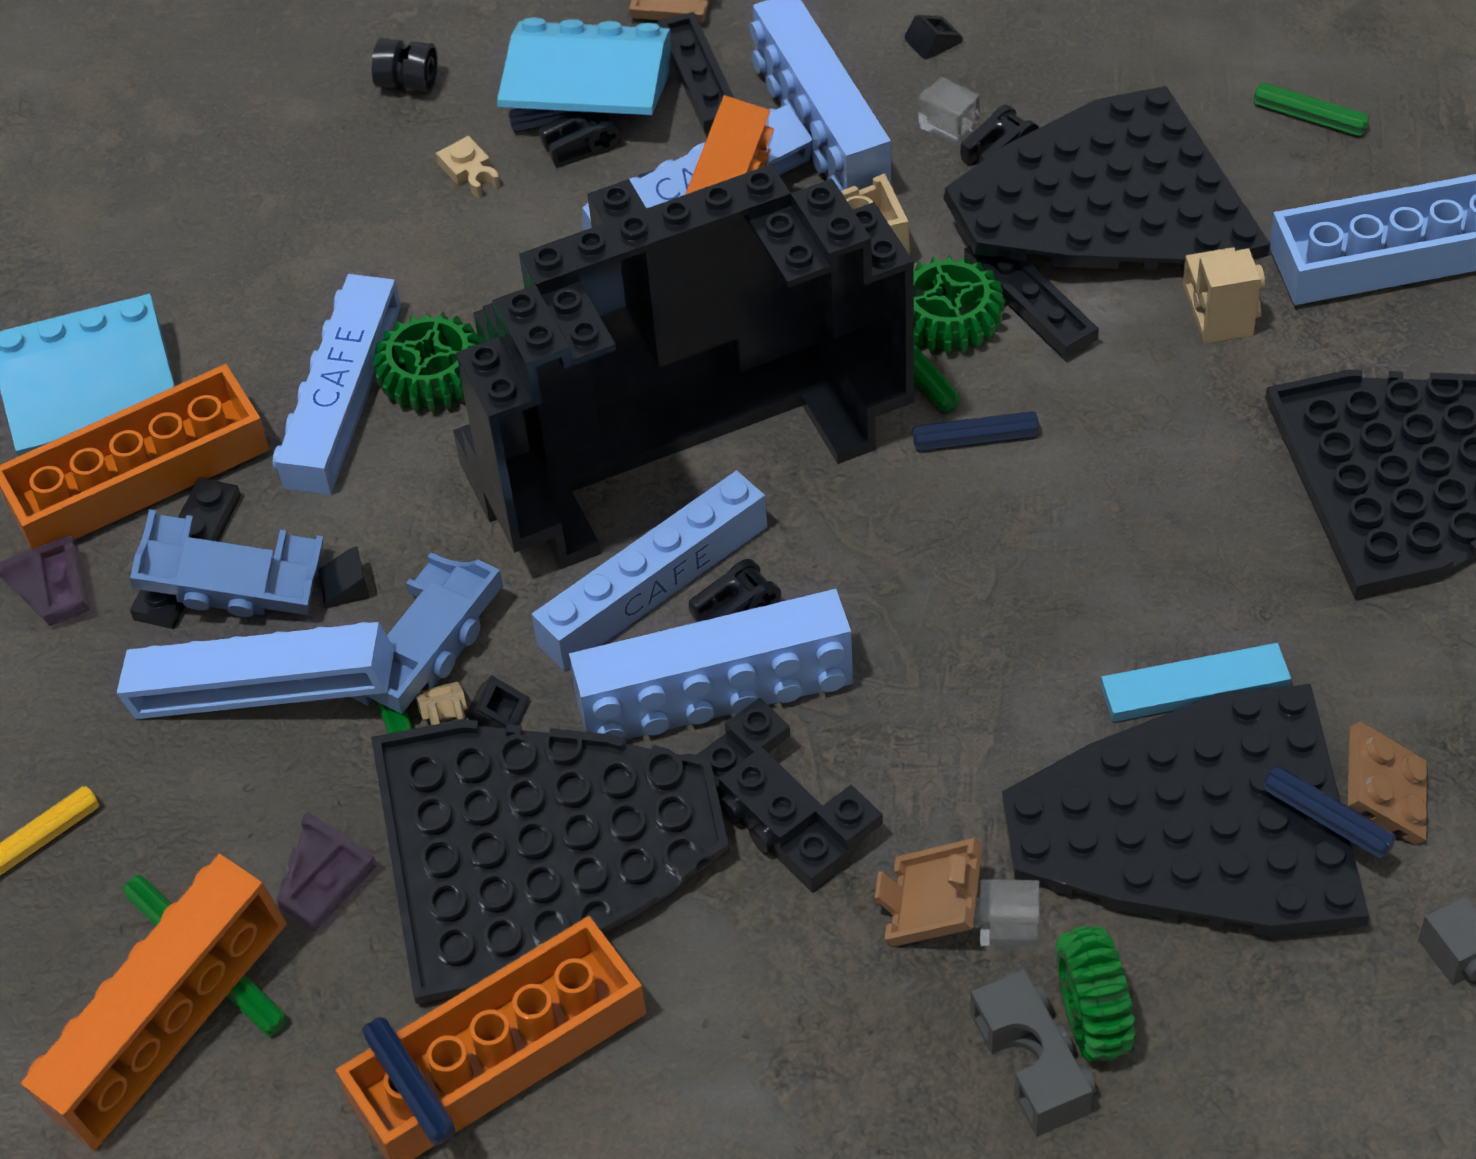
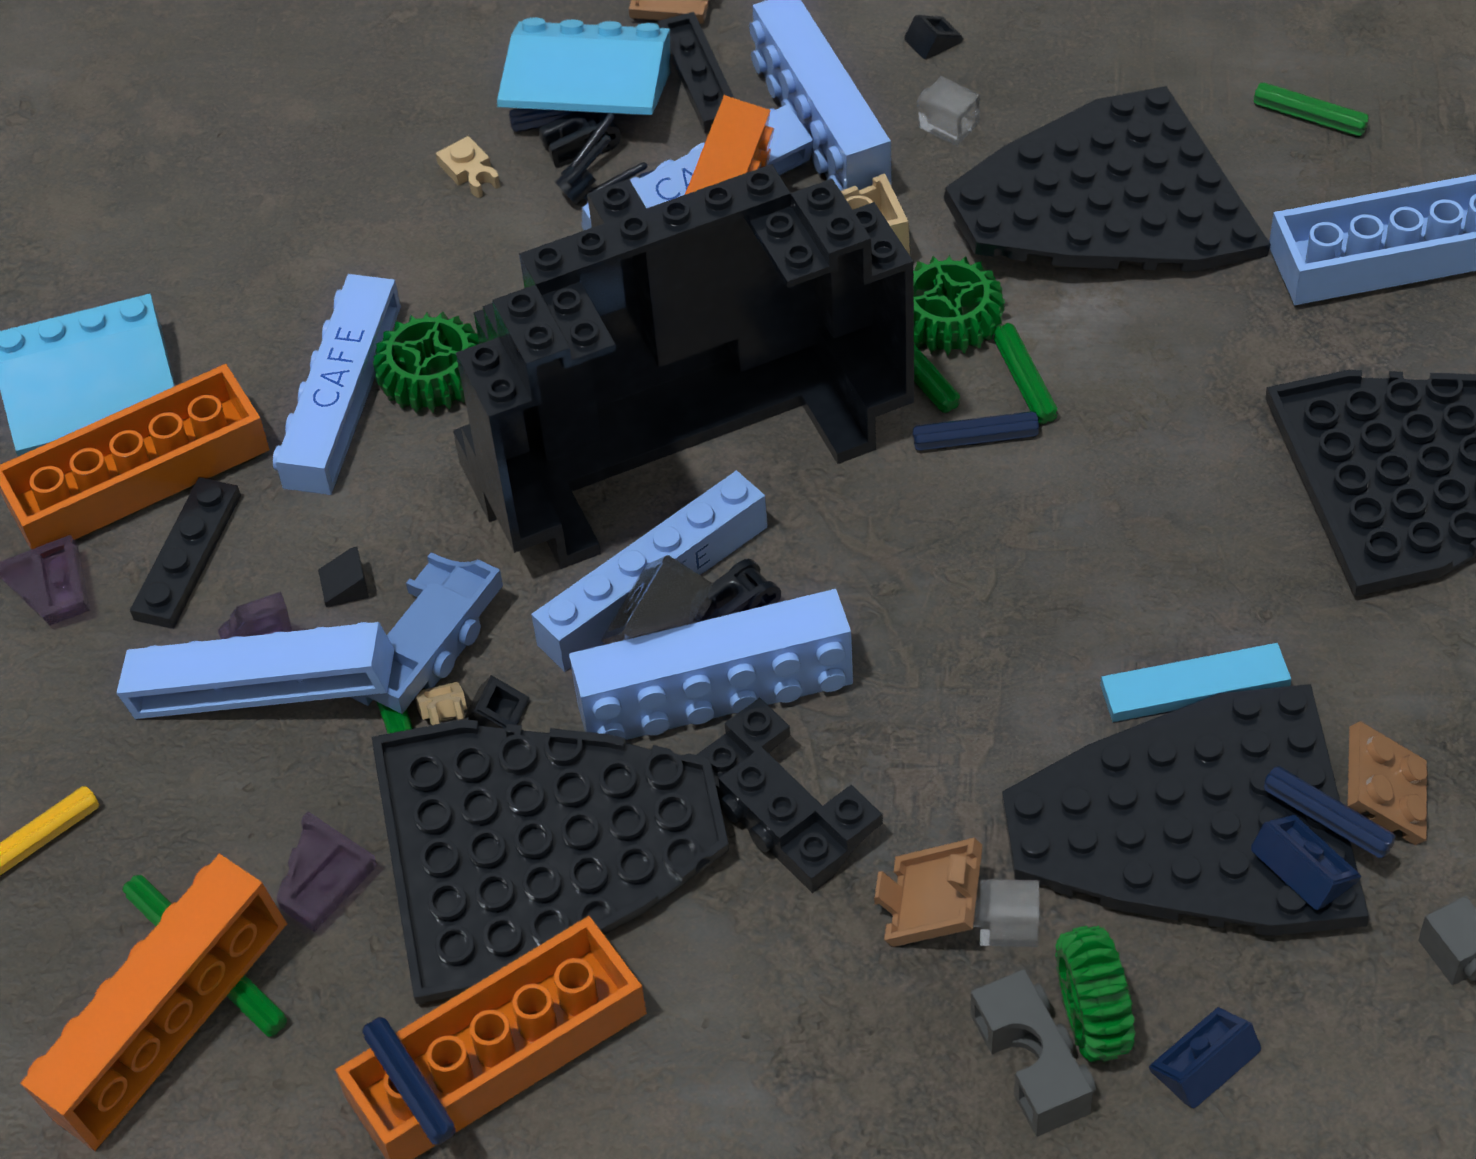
(225, 574): medium blue bracket -> none
(258, 618): none -> clear purple wing
(401, 65): black wheel -> none
(577, 180): none -> black plant
(660, 600): none -> clear smoke slope
(994, 133): black piece -> none
(1025, 373): none -> green axle
(1039, 303): black plate -> none
(1207, 1056): none -> dark blue slope
(1224, 292): tan brick -> none
(1304, 861): none -> dark blue slope

